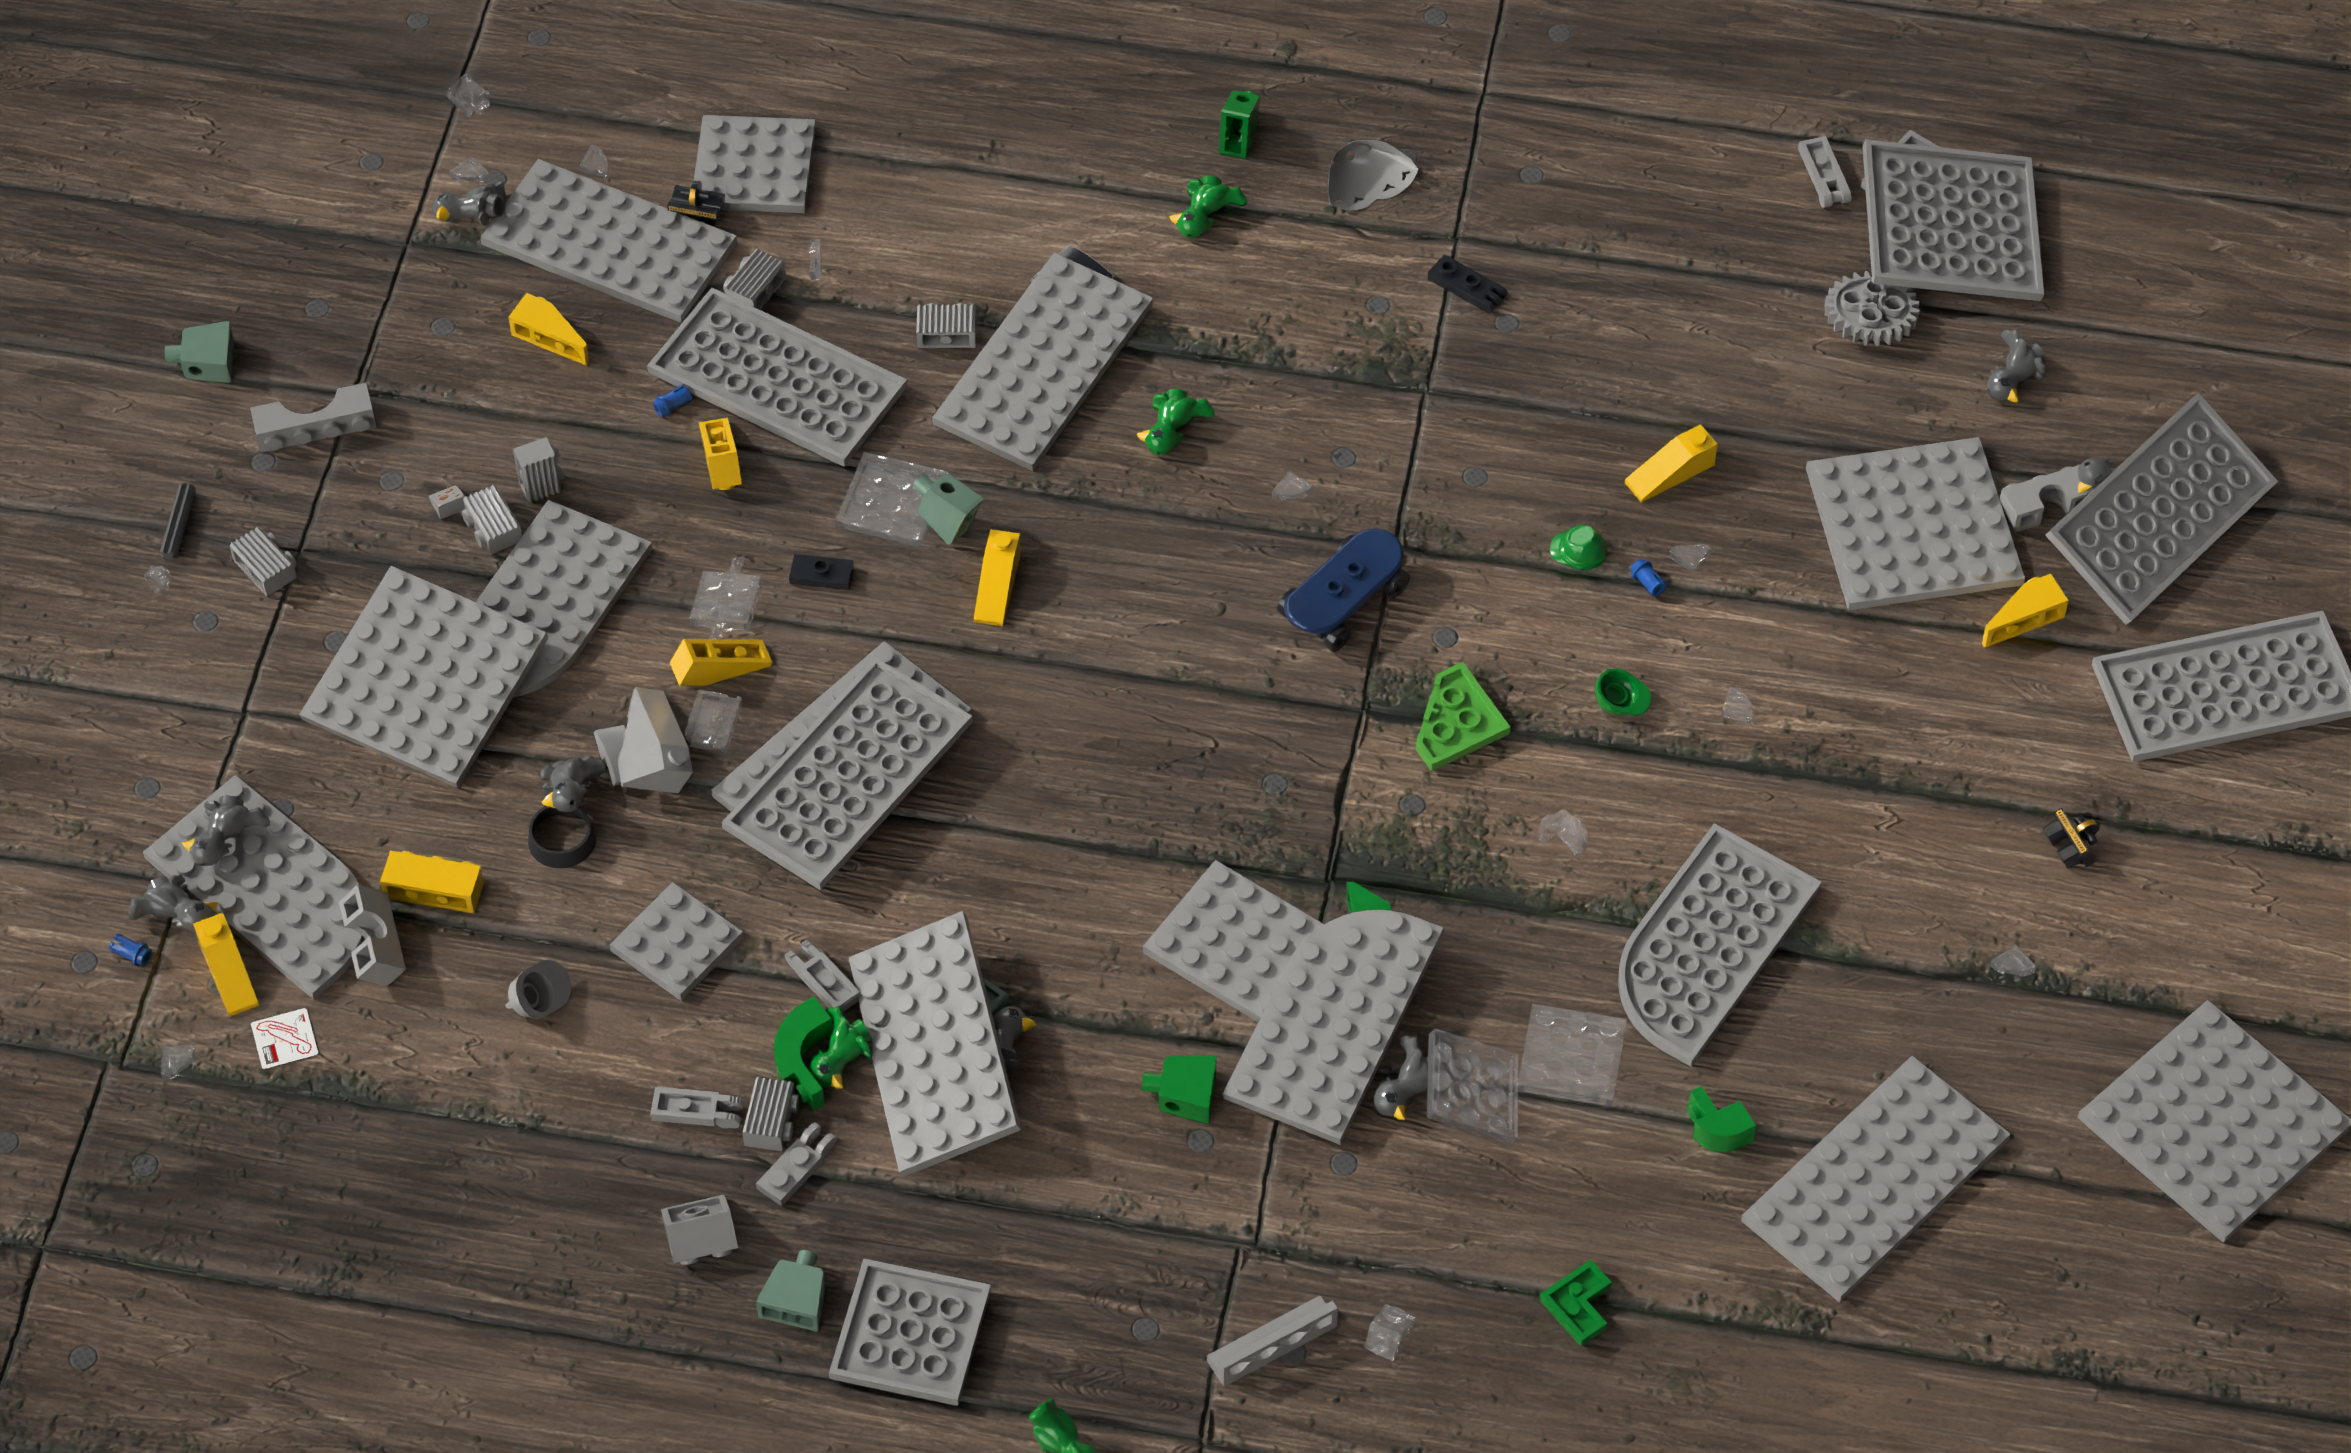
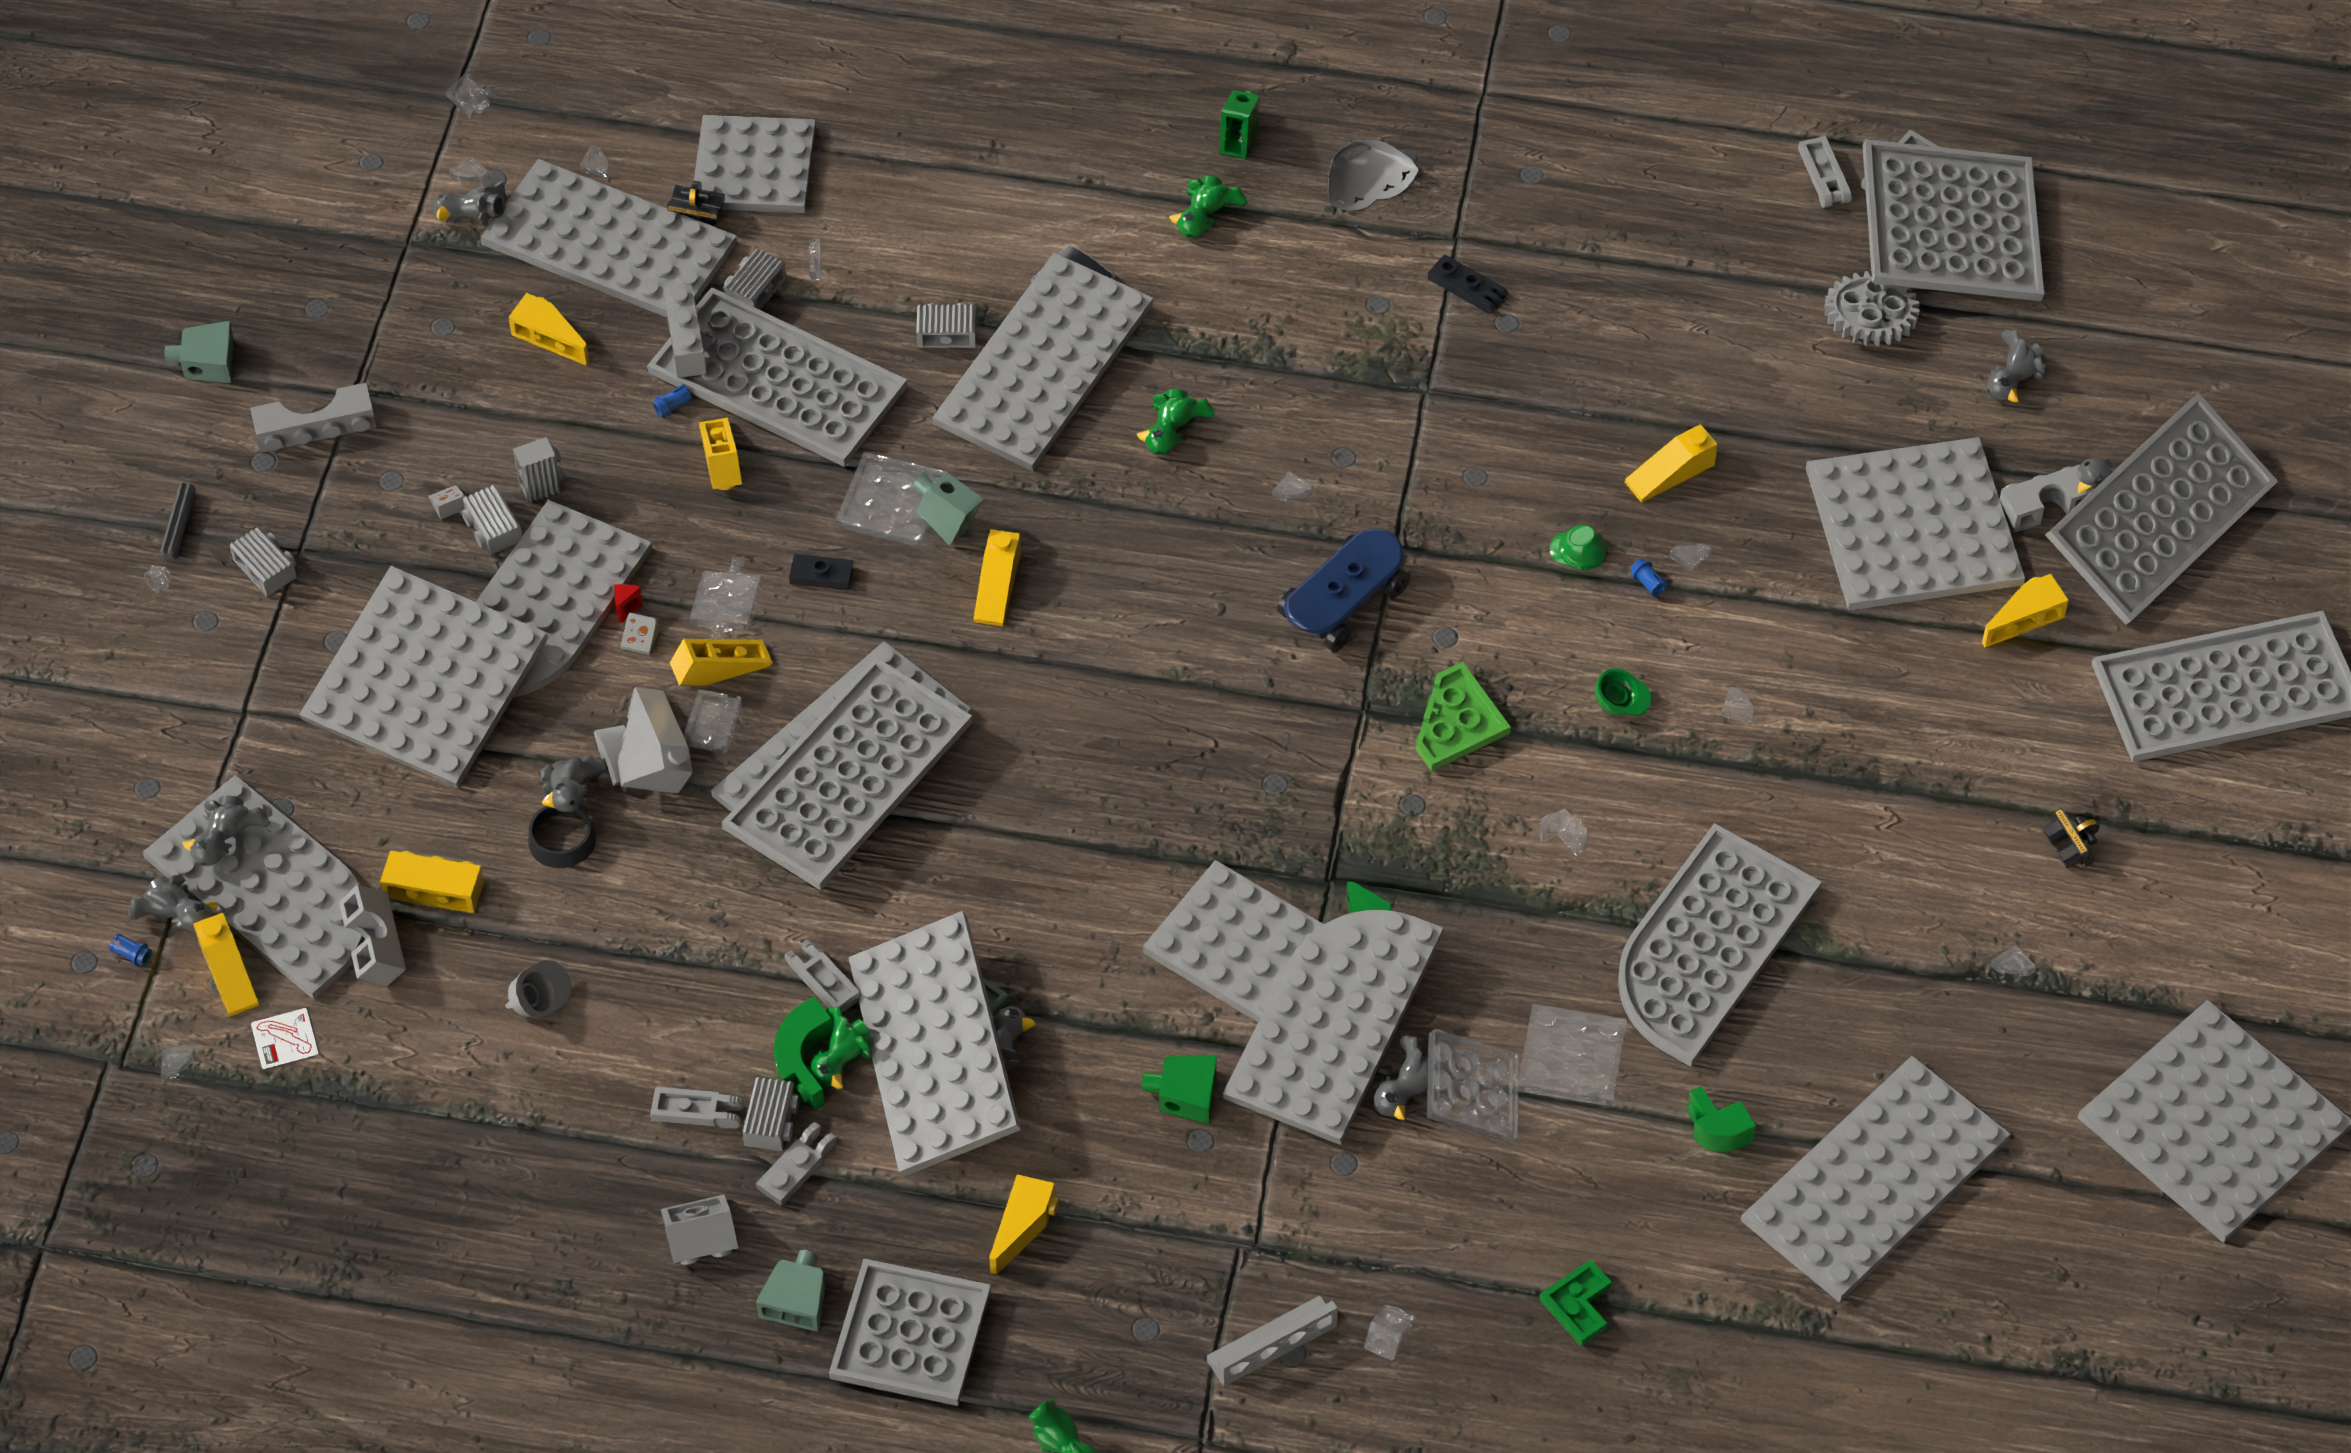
(627, 600): none -> red slope
(639, 634): none -> light grey slope
(676, 941): light grey plate -> none
(684, 331): none -> light grey arch
(1023, 1219): none -> yellow slope

